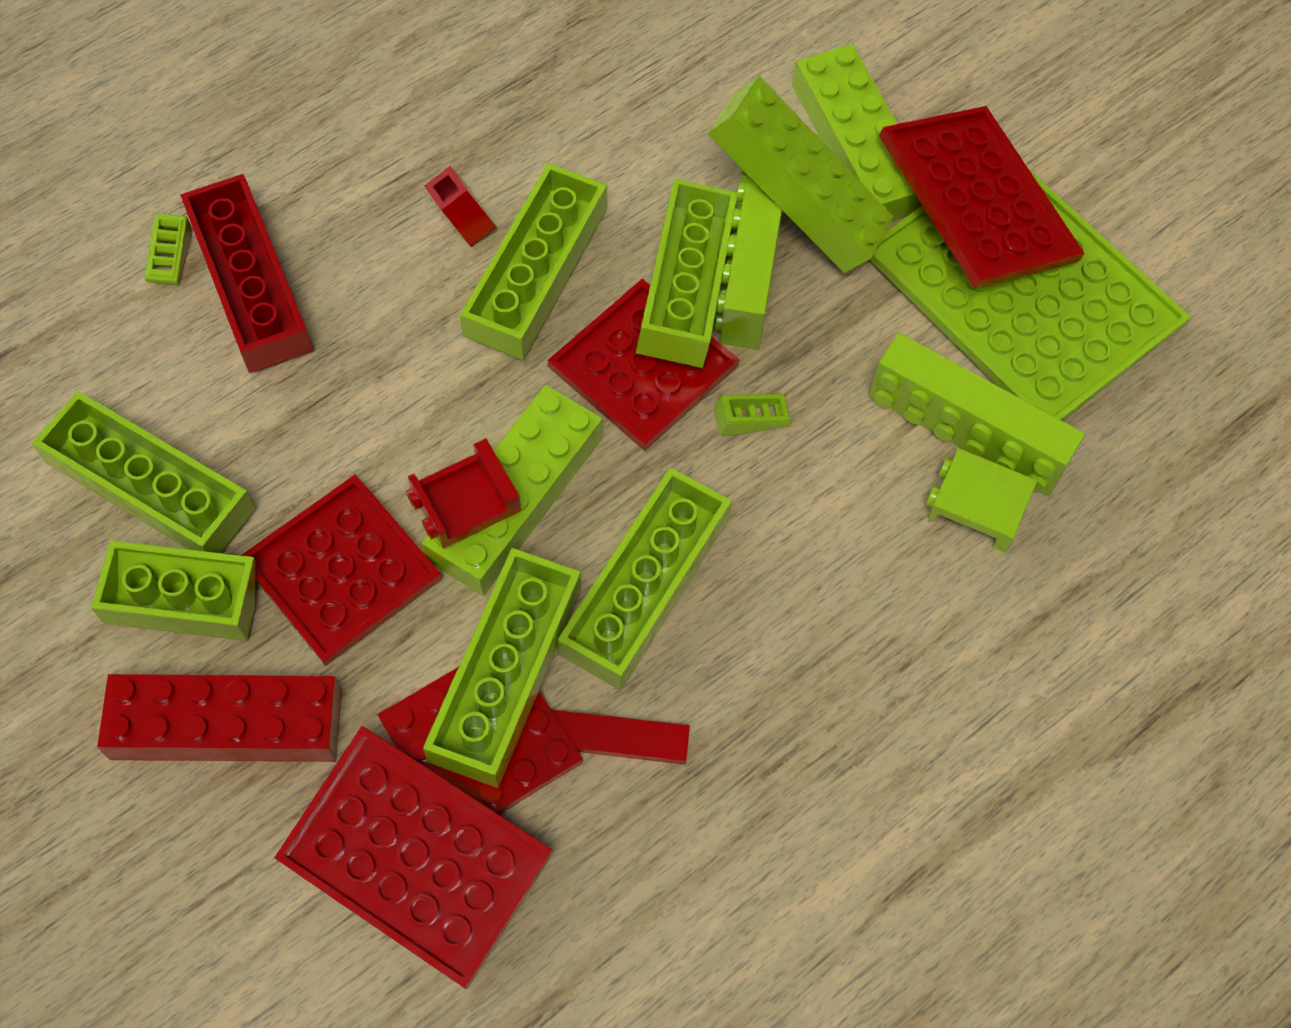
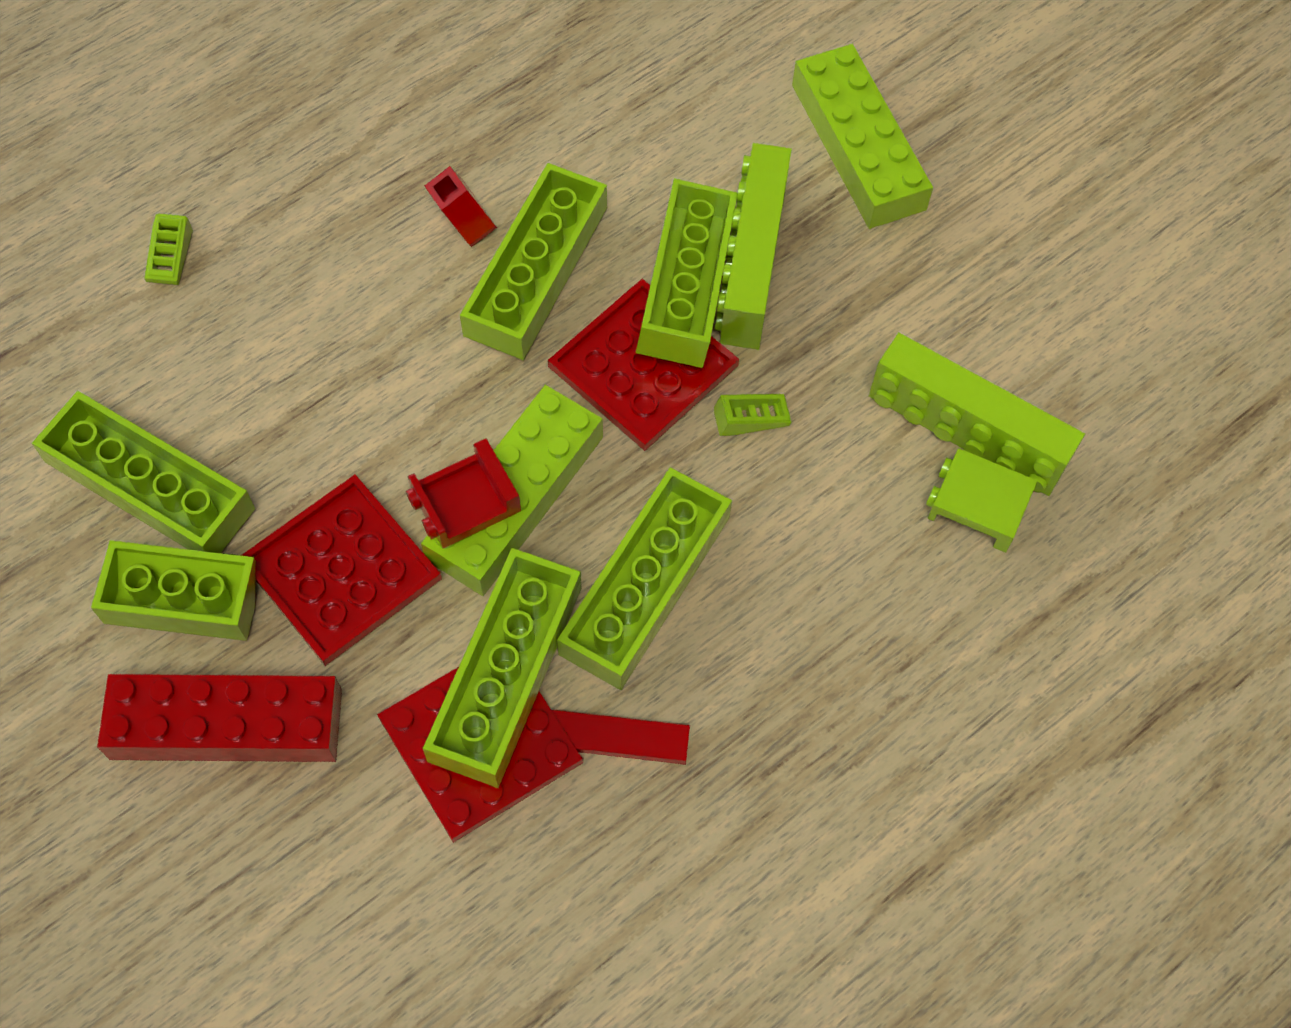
(246, 273): red brick -> none
(414, 856): red plate -> none
(801, 174): lime brick -> none
(981, 196): red plate -> none
(1042, 334): lime plate -> none

